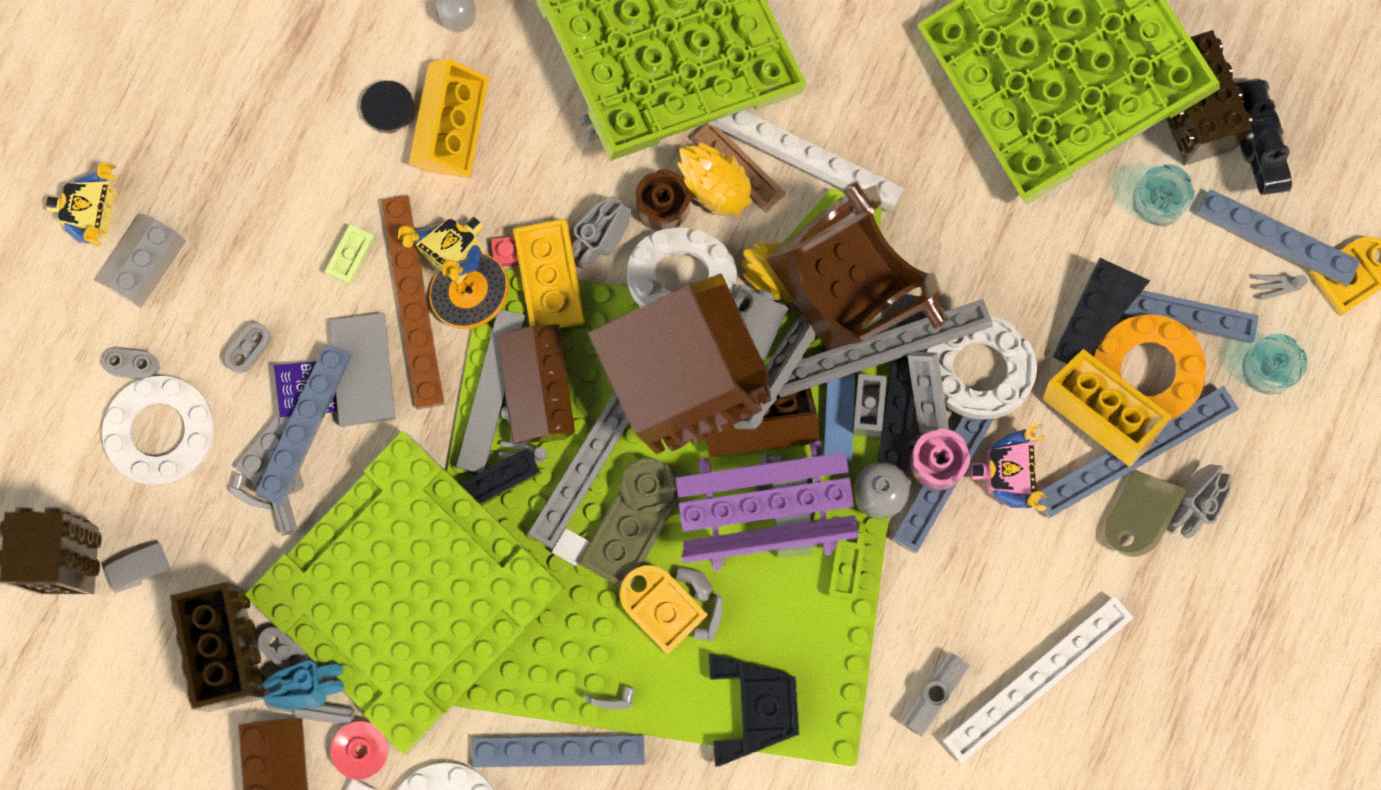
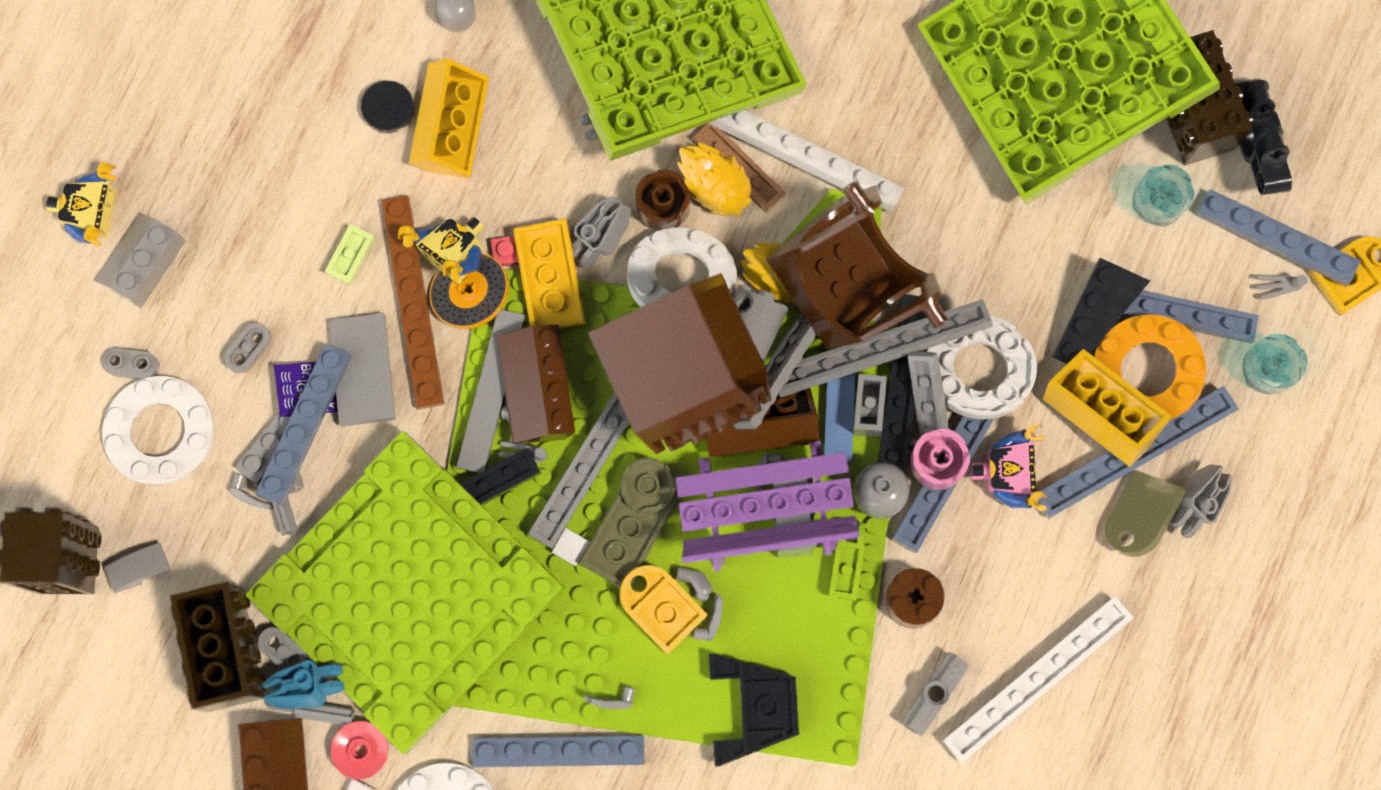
(926, 587): none -> reddish brown brick

